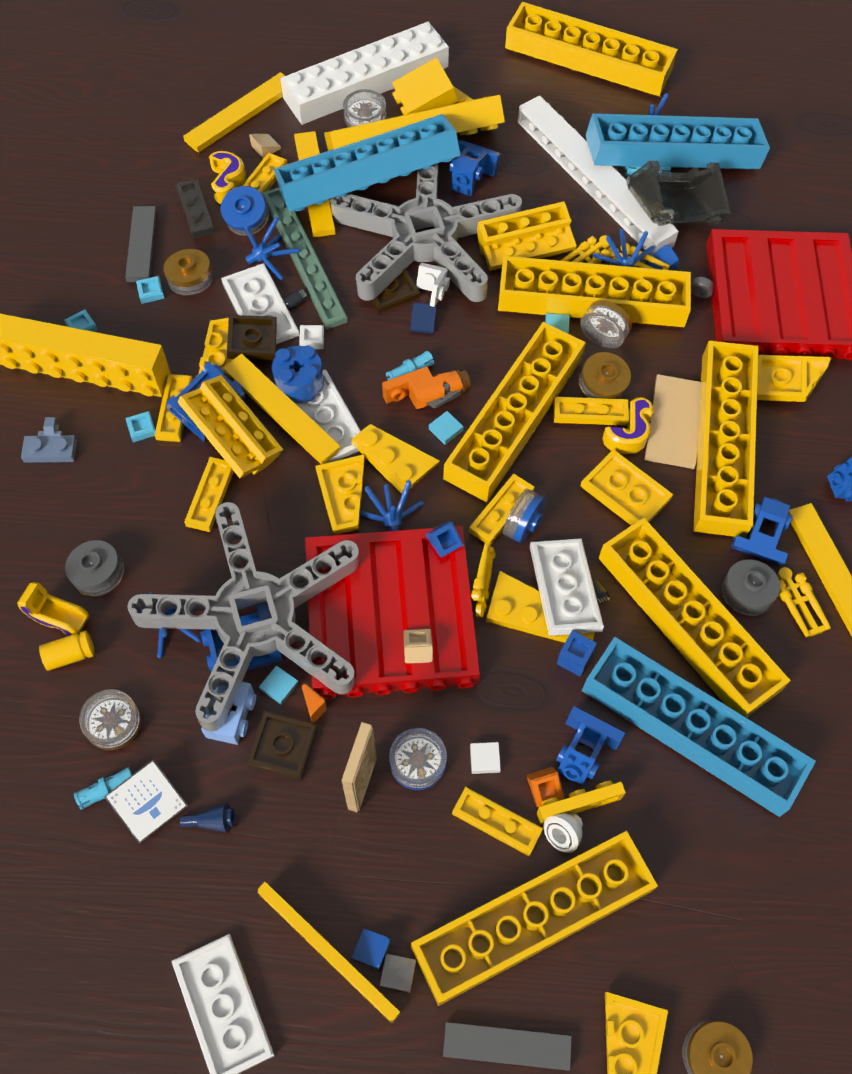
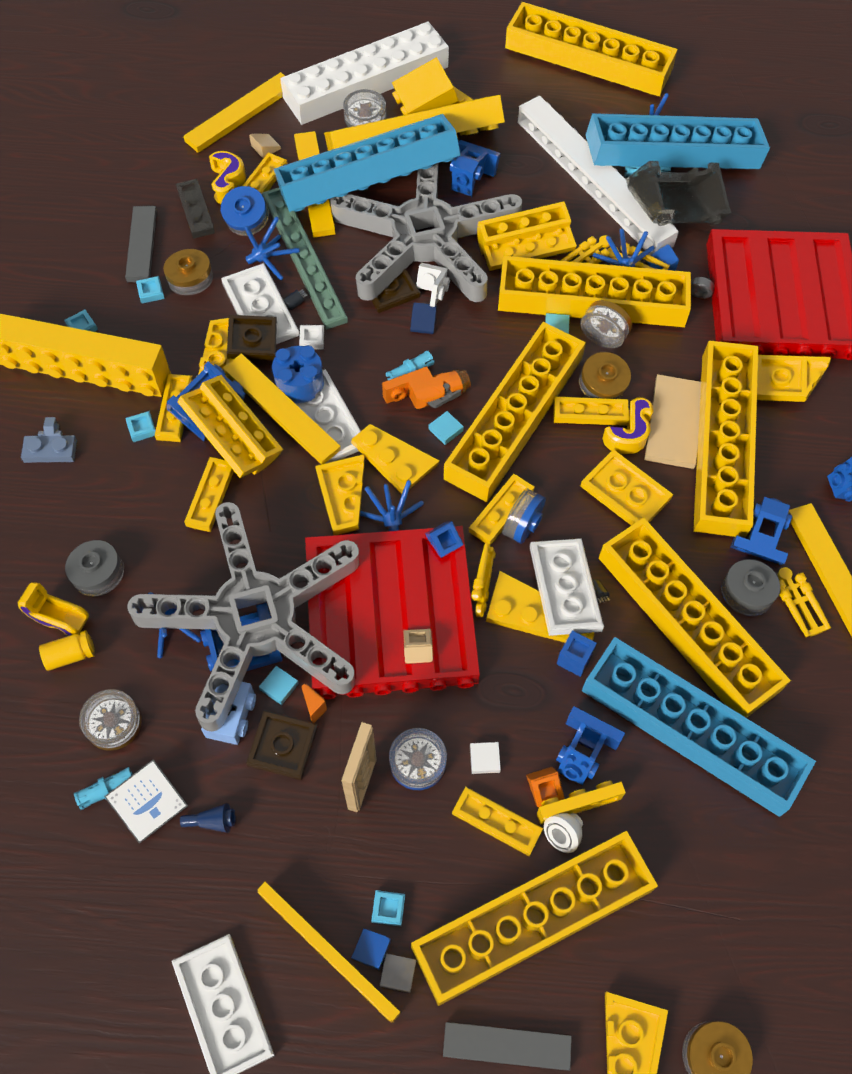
(388, 908): none -> medium azure tile

